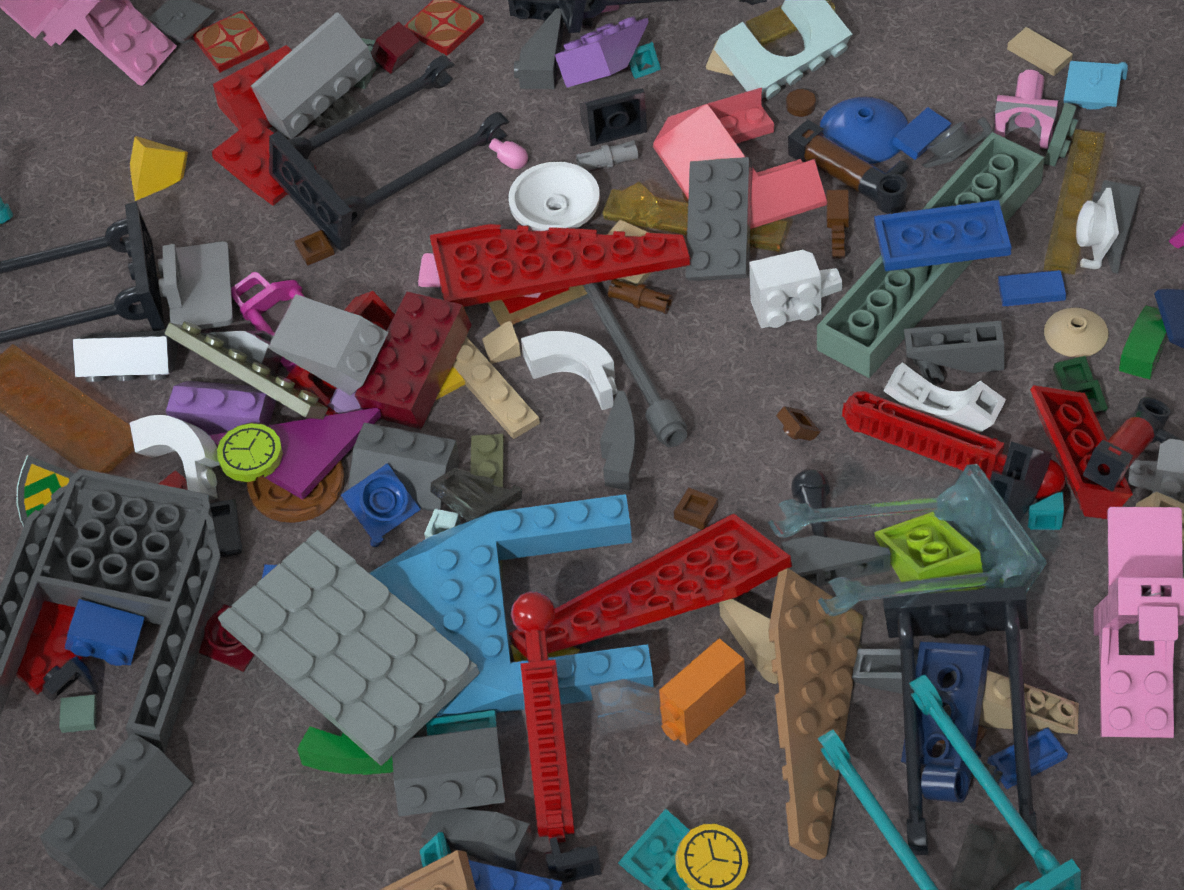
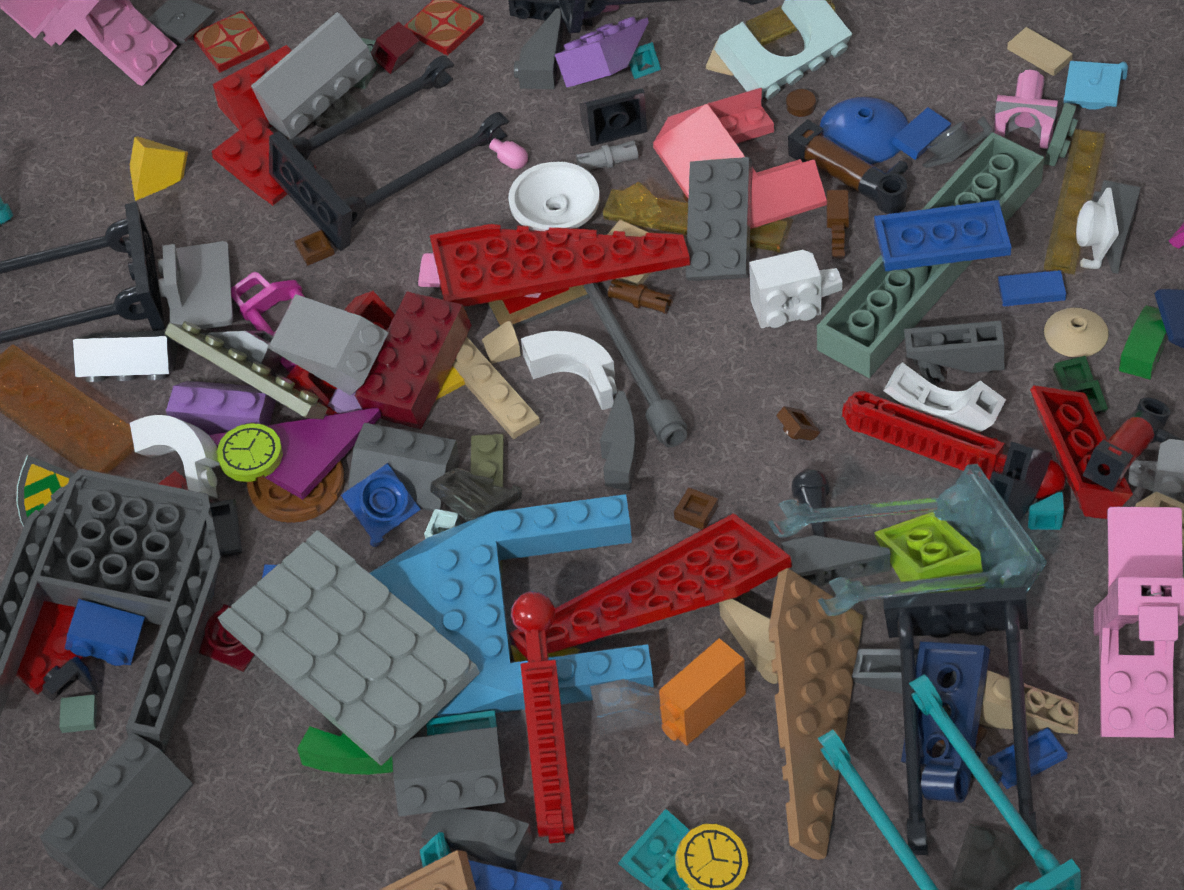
(573, 865): black bracket -> none

